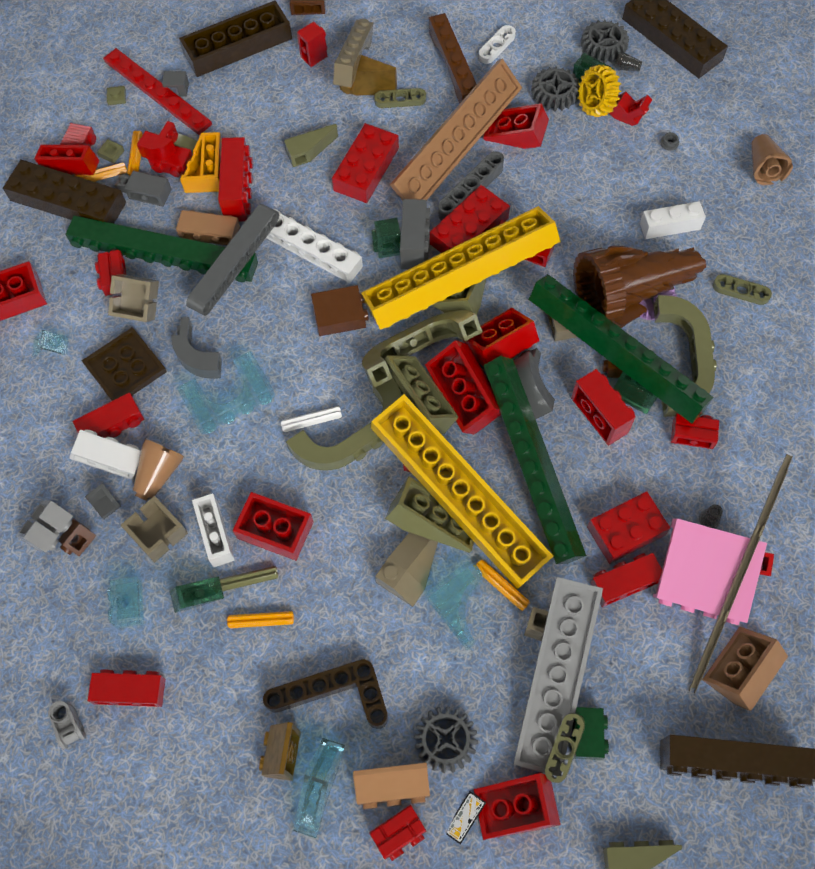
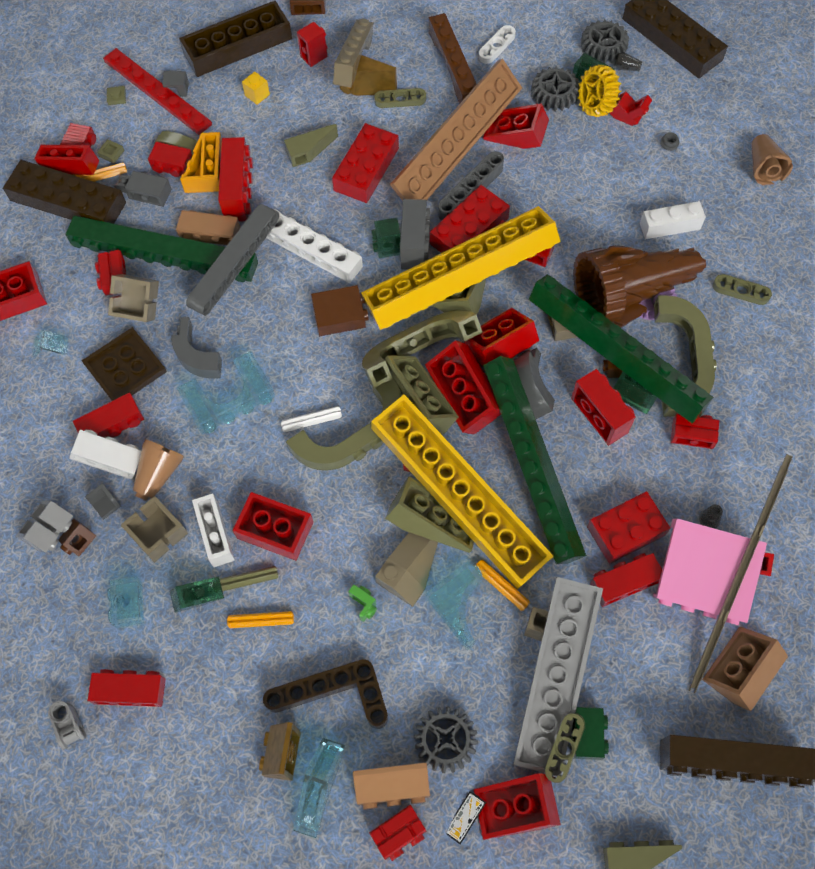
(135, 156): light orange axle -> none
(159, 146): red brick -> none
(255, 88): none -> yellow brick
(363, 597): none -> bright green bracket

